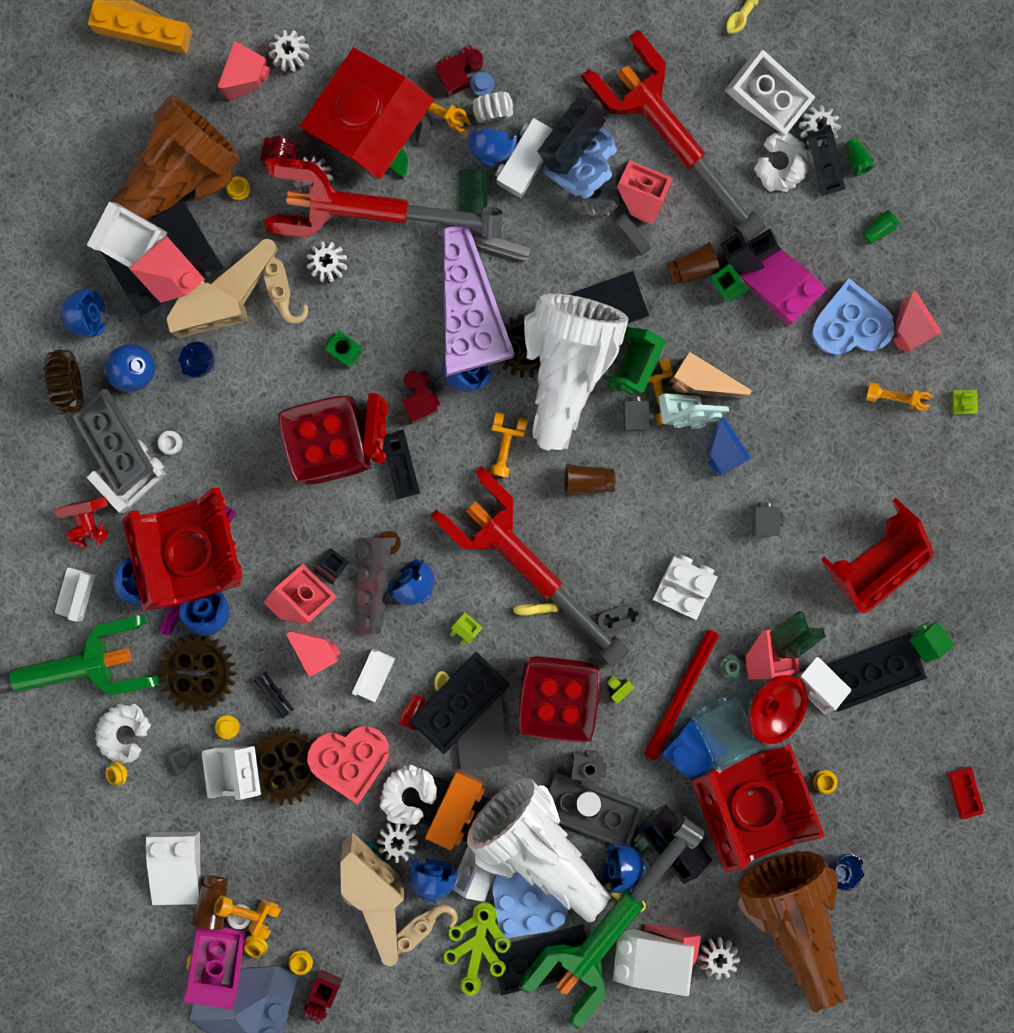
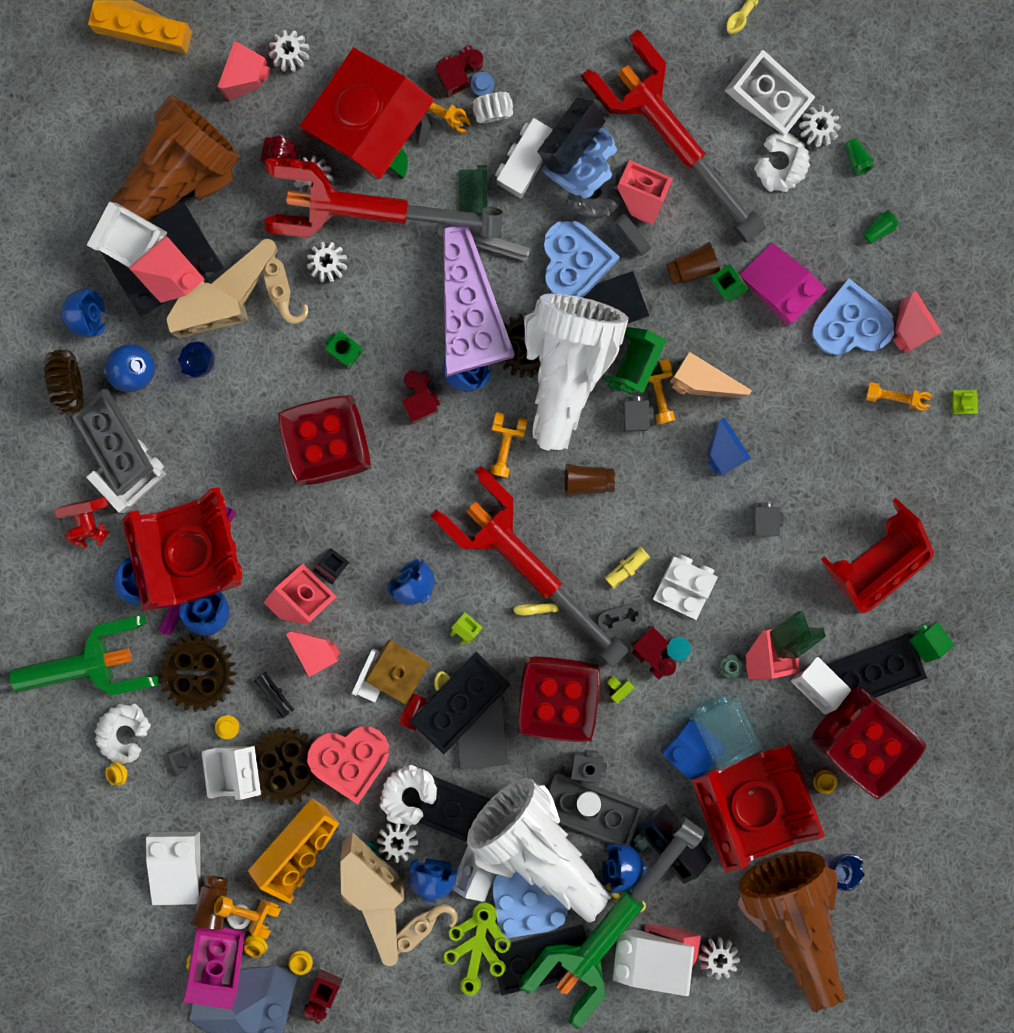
(74, 594): white panel -> none
(169, 442): white tile -> none
(238, 188): yellow plate -> none
(294, 851): none -> light orange wedge
(372, 583): flat silver wing -> none
(375, 428): red plate -> none
(390, 534): reddish brown plate -> none
(397, 671): none -> pearl gold plate
(401, 466): black plate -> none
(455, 810): orange brick -> none
(491, 145): blue cylinder -> none
(576, 259): none -> light blue plate
(627, 567): none -> light yellow pin
(649, 648): none -> dark red brick
(678, 648): none -> teal tile
(681, 694): red axle -> none
(688, 411): light aqua bracket -> none
(748, 255): black brick -> none
(777, 709): red dish -> none
(826, 161): black plate -> none
(868, 743): none -> dark red piece
(965, 792): red plate -> none

